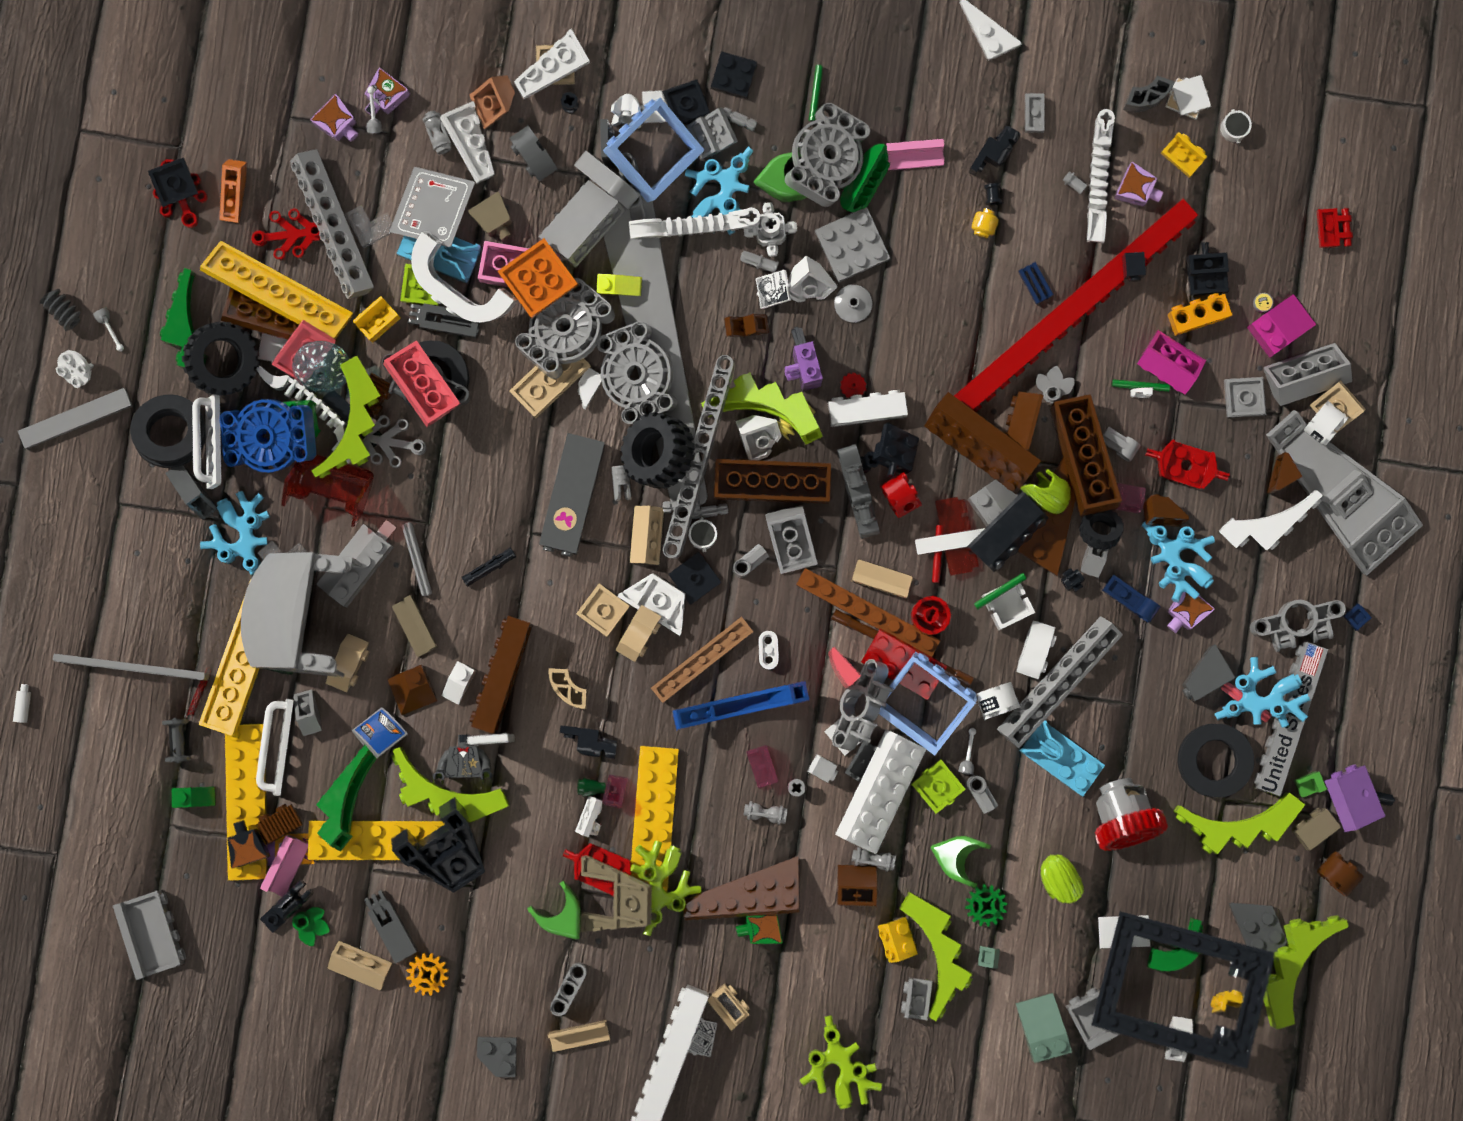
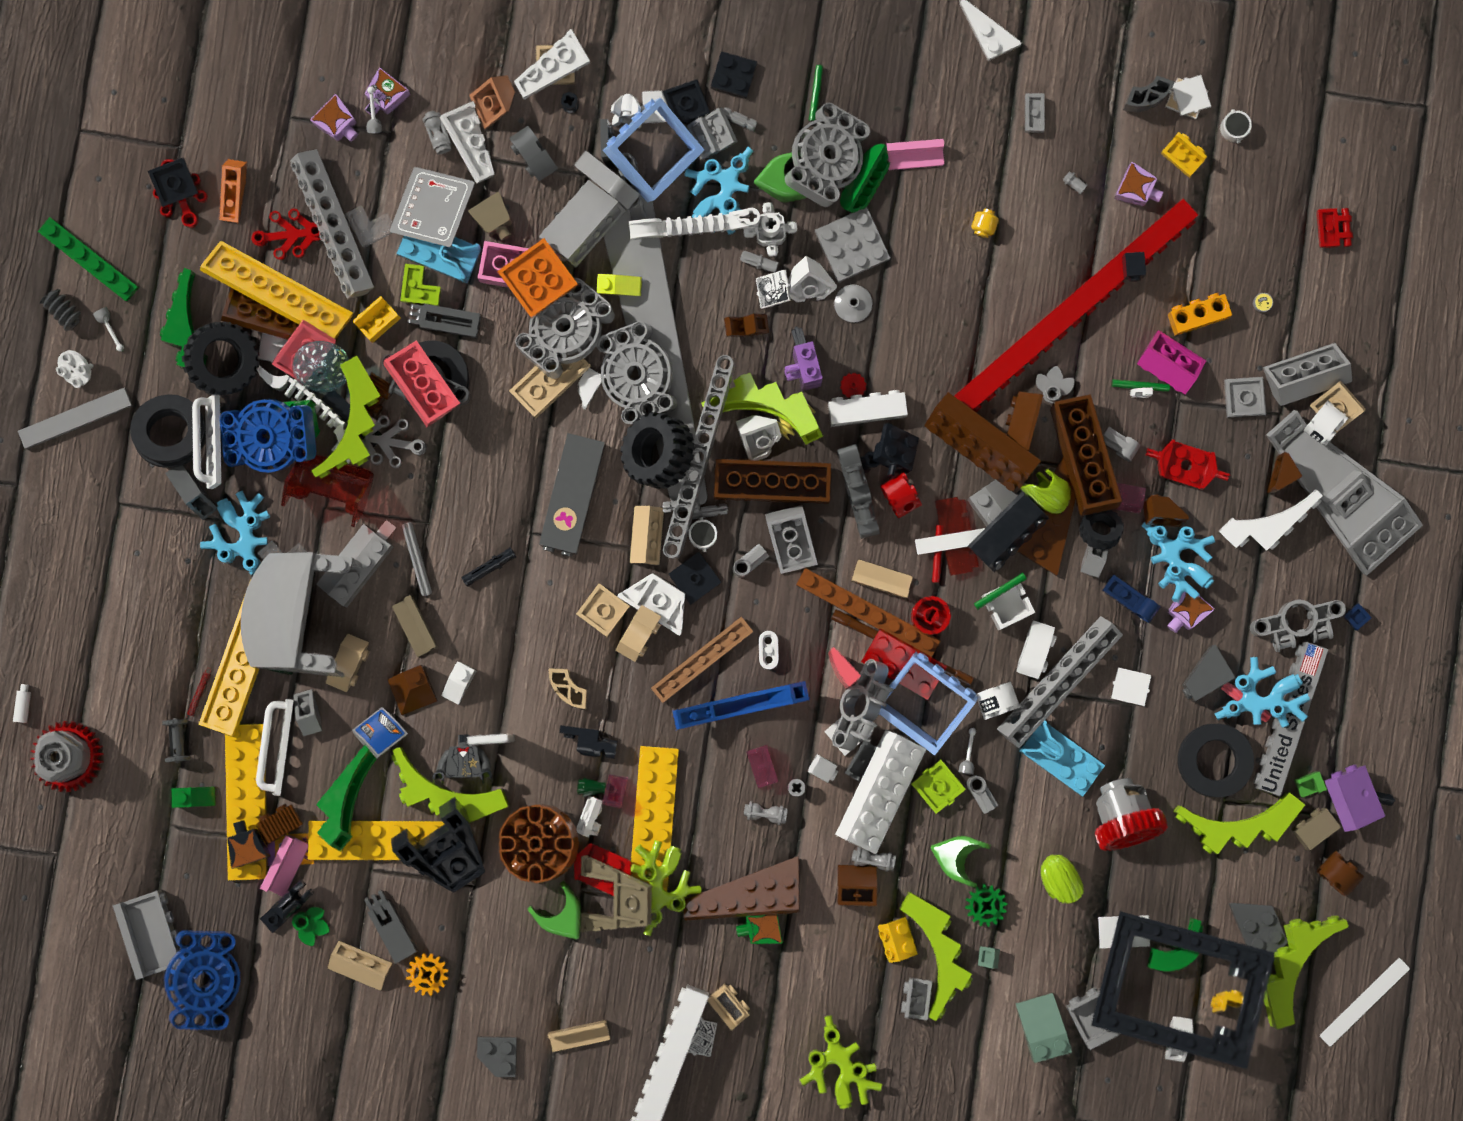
(66, 756): none -> light grey piece
(88, 259): none -> green plate
(131, 667): light grey tile -> none
(207, 998): none -> blue piece
(423, 269): white arch -> none
(501, 674): reddish brown brick -> none
(520, 849): none -> dark orange brick
(566, 998): light grey beam -> none
(621, 478): light grey hinge -> none
(993, 194): black bush -> none
(995, 151): black plate -> none
(1028, 269): dark blue tile -> none
(1072, 580): black gear -> none
(1098, 185): white piece -> none
(1131, 686): none -> white piece
(1207, 272): black plate -> none
(1281, 325): dark pink slope -> none
(1364, 1002): none -> white sticker

